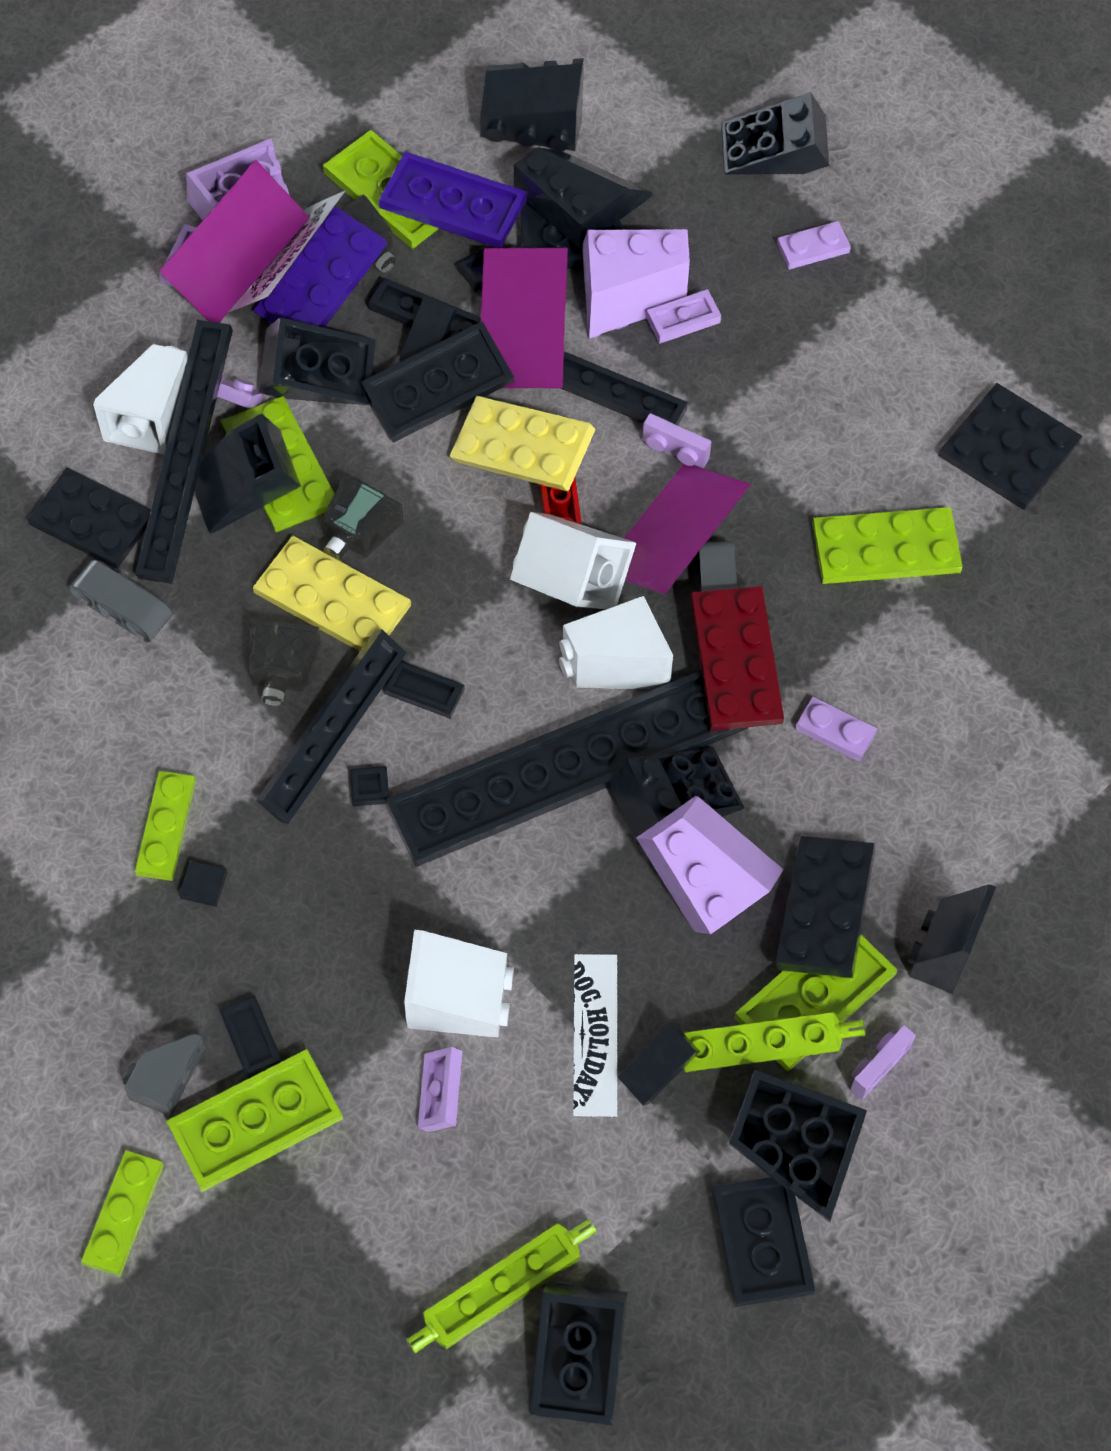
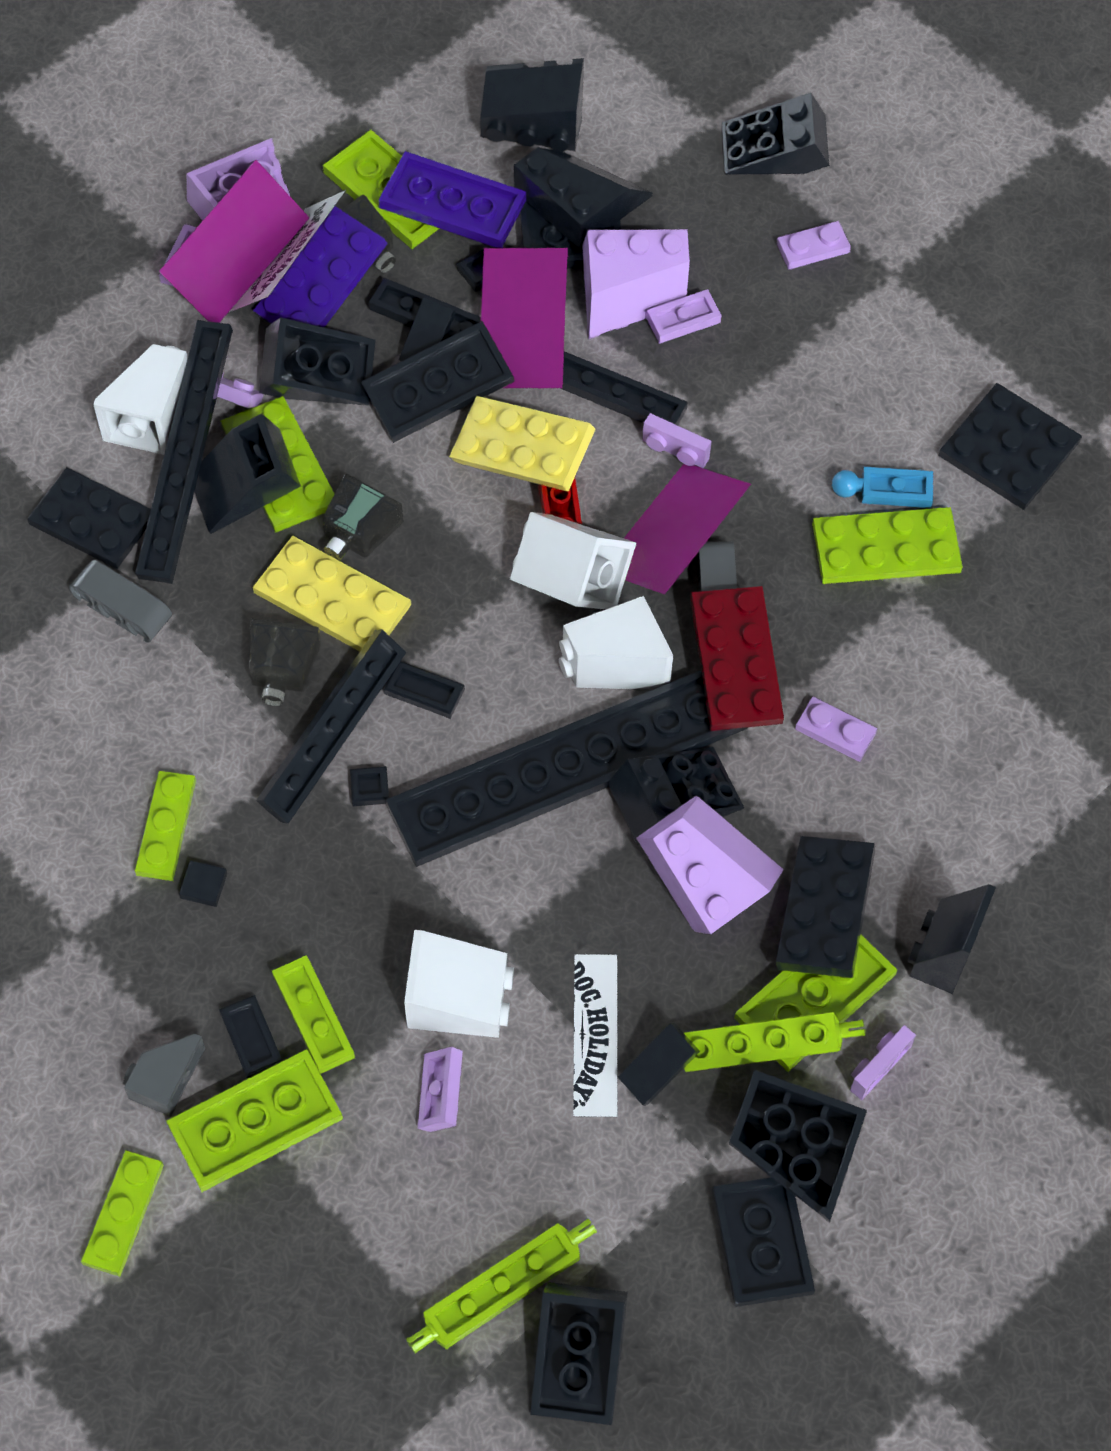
(313, 1014): none -> lime plate
(887, 486): none -> dark azure plate

